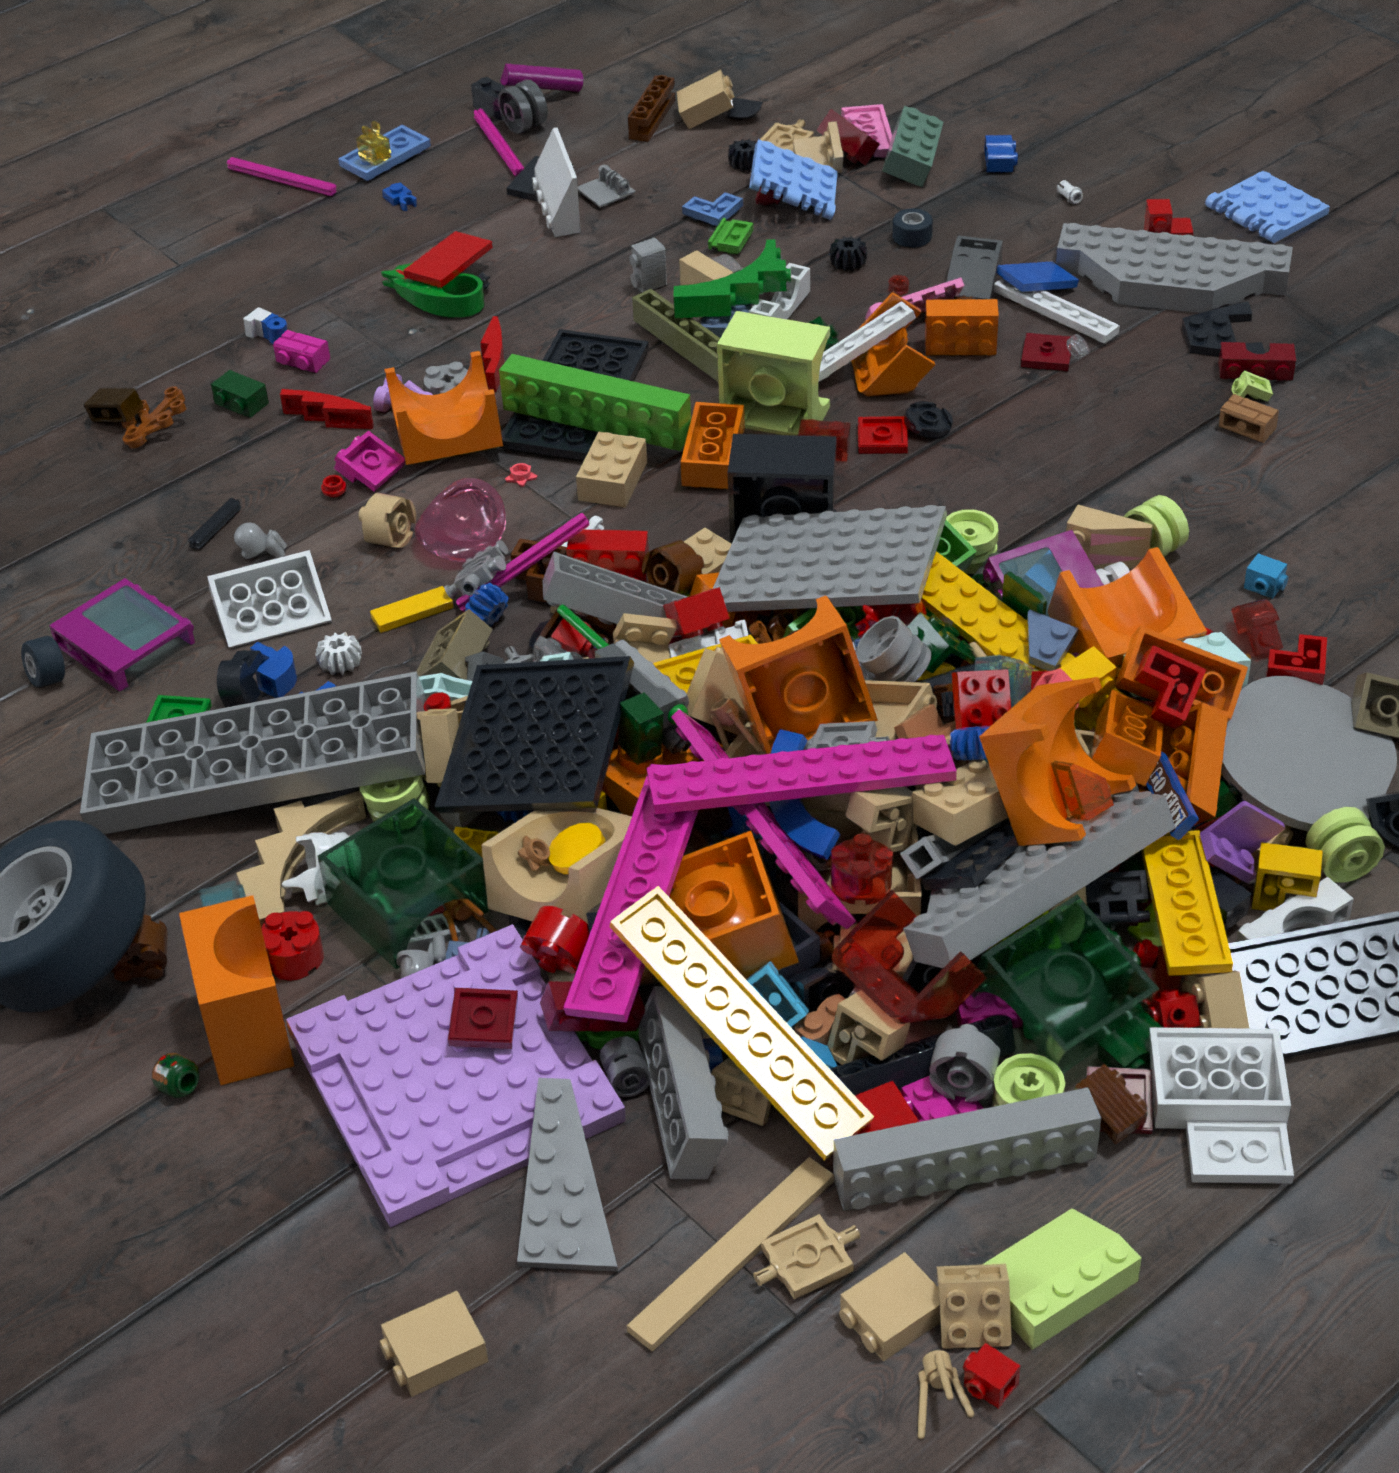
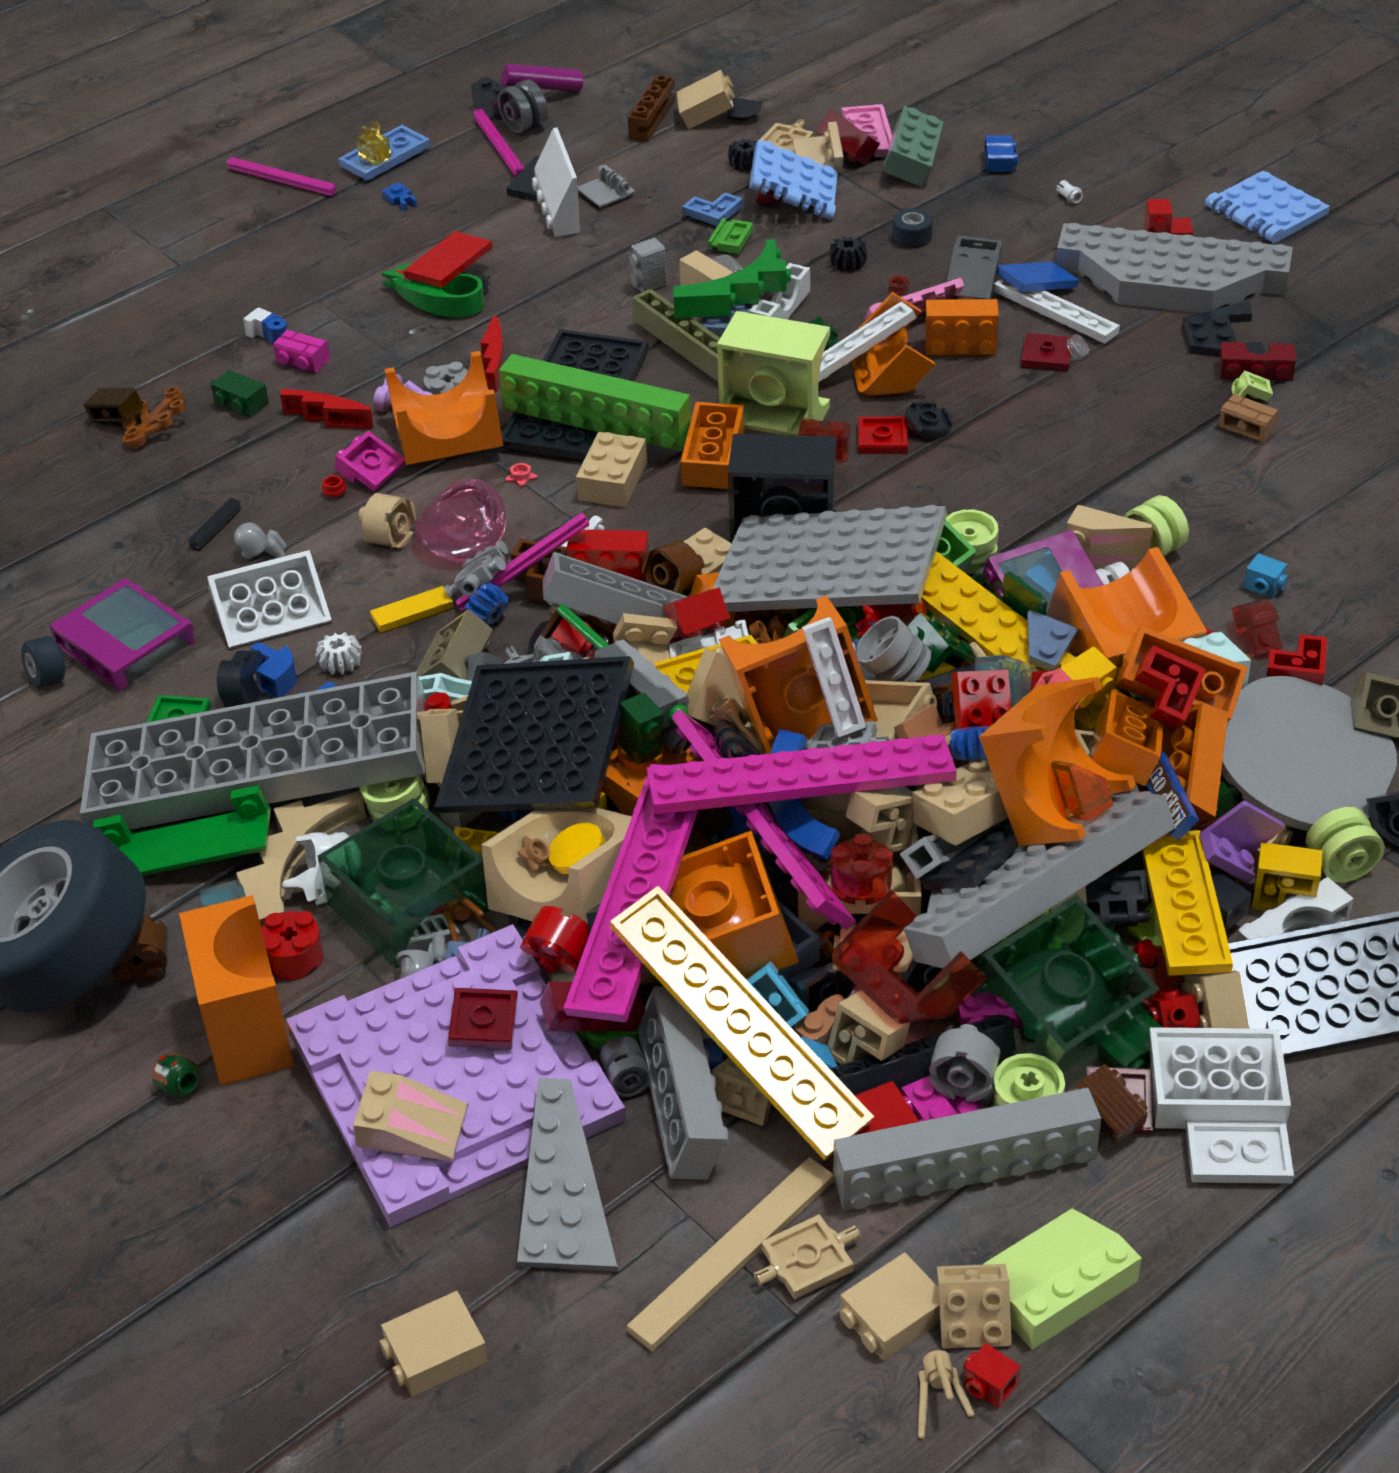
(196, 840): none -> green bracket
(408, 1118): none -> tan slope
(731, 741): none -> black pin
(833, 676): none -> white plate

